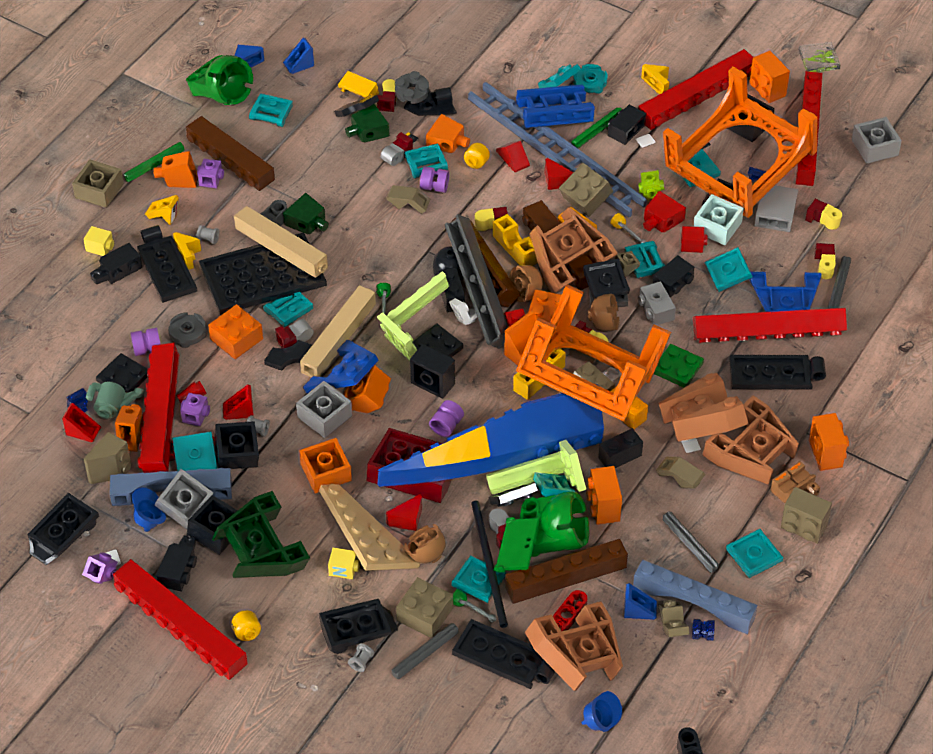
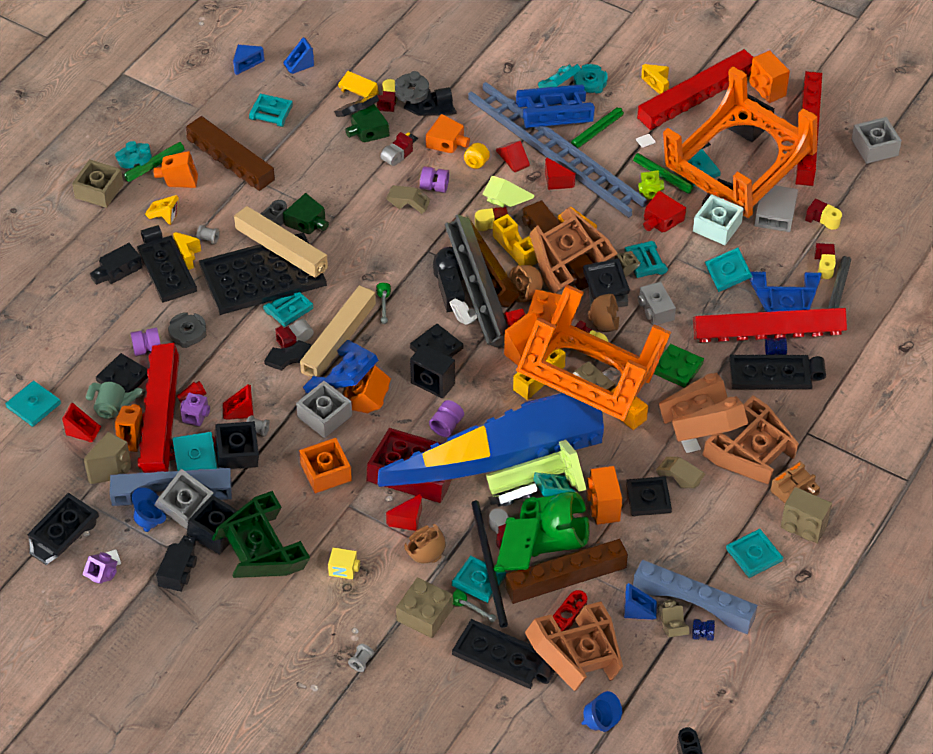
(33, 403): none -> teal plate
(78, 399): clear blue tile -> none
(98, 241): light yellow brick -> none
(133, 154): none -> teal plate
(180, 619): red brick -> none
(208, 170): medium lavender brick -> none
(222, 80): green piece -> none
(235, 331): orange brick -> none
(246, 625): yellow head -> none
(356, 624): black slope -> none
(369, 539): tan wing -> none
(392, 322): yellowish green bracket -> none
(425, 156): teal plate -> none
(425, 651): dark grey axle -> none
(503, 192): none -> yellowish green slope
(585, 189): dark tan brick -> none
(619, 222): hinge -> none
(620, 449): black brick -> none
(626, 124): black brick -> none
(648, 496): none -> black plate
(663, 173): none -> green axle
(675, 275): black brick -> none
(690, 541): dark grey axle -> none
(693, 239): red brick -> none
(754, 173): clear blue tile -> none
(778, 346): none -> clear blue wheel
(819, 57): clear tile -> none
(828, 441): orange brick -> none

